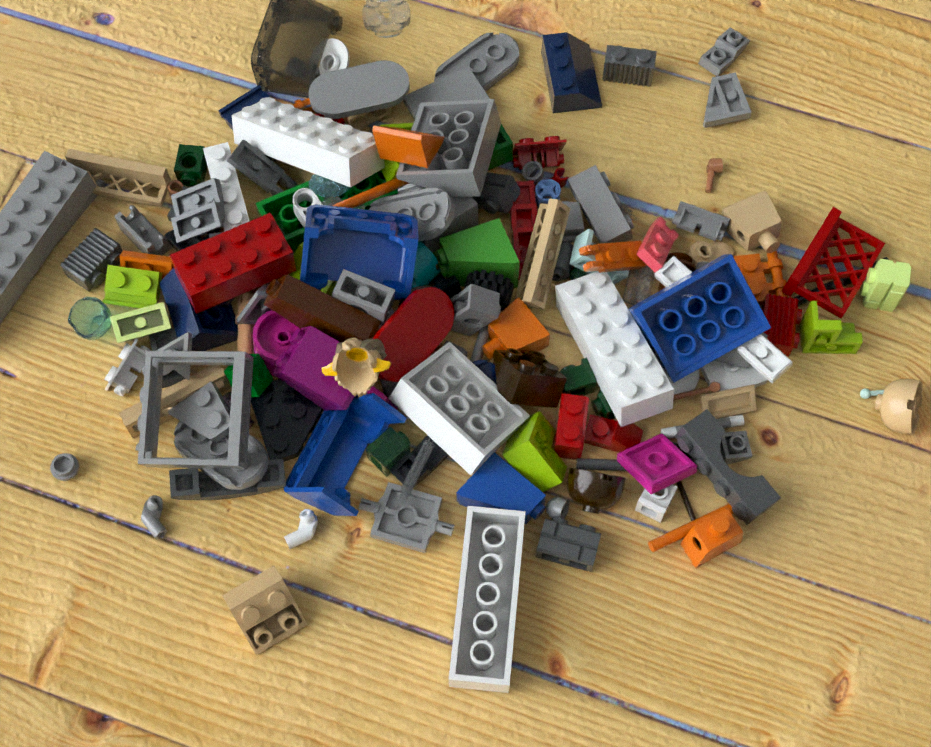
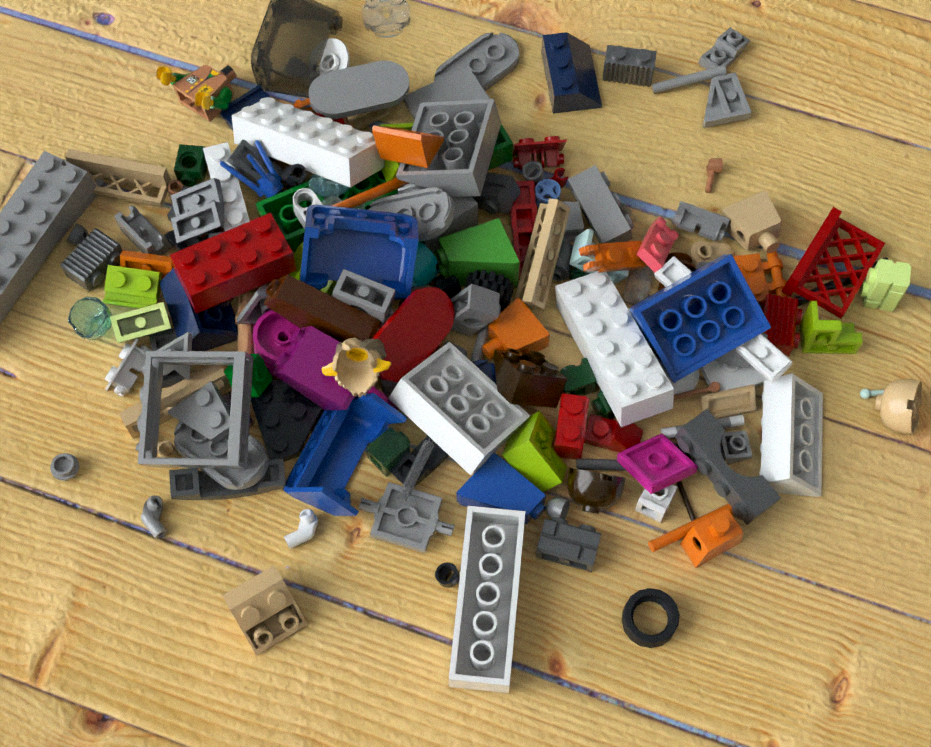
(77, 235): none -> dark grey hinge
(165, 448): none -> tan hand
(203, 90): none -> torso
(269, 183): none -> blue plant
(295, 170): none -> black pin
(443, 573): none -> black hinge
(660, 598): none -> black tyre
(688, 79): none -> light grey bar
(792, 436): none -> white slope

